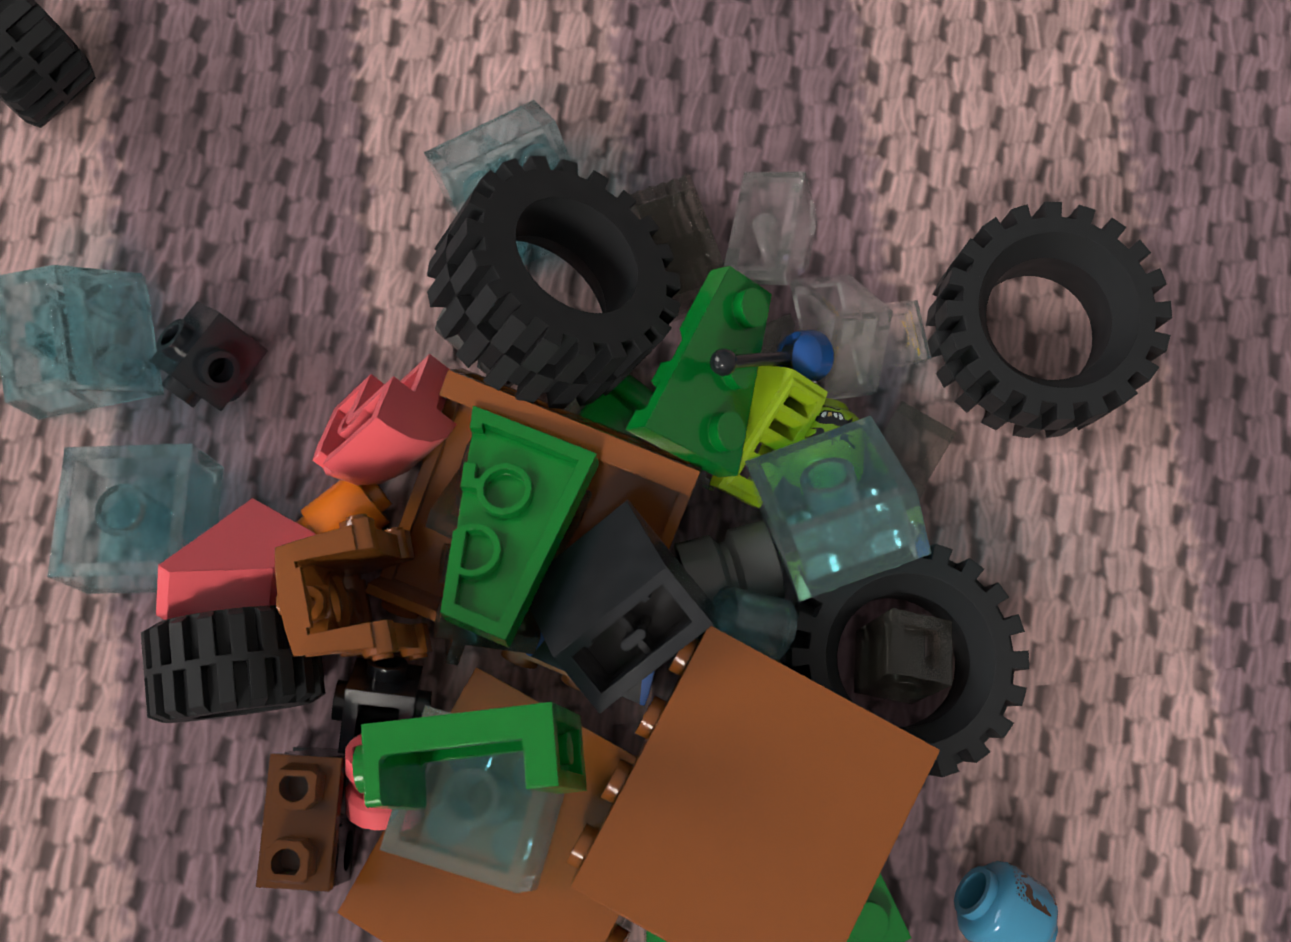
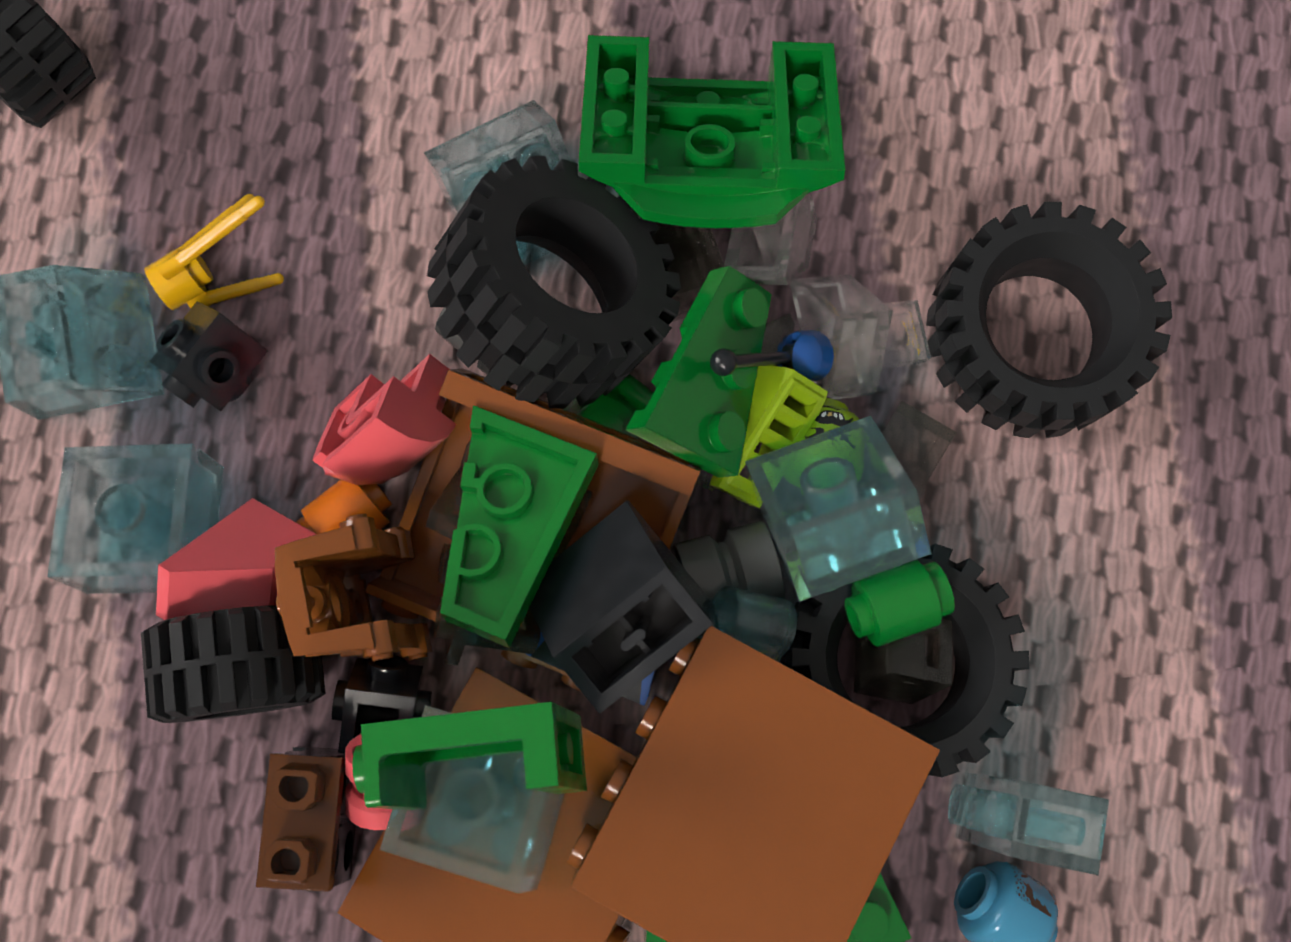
(183, 273): none -> yellow plant
(711, 146): none -> green slope
(899, 602): none -> green brick
(1030, 821): none -> clear light blue brick

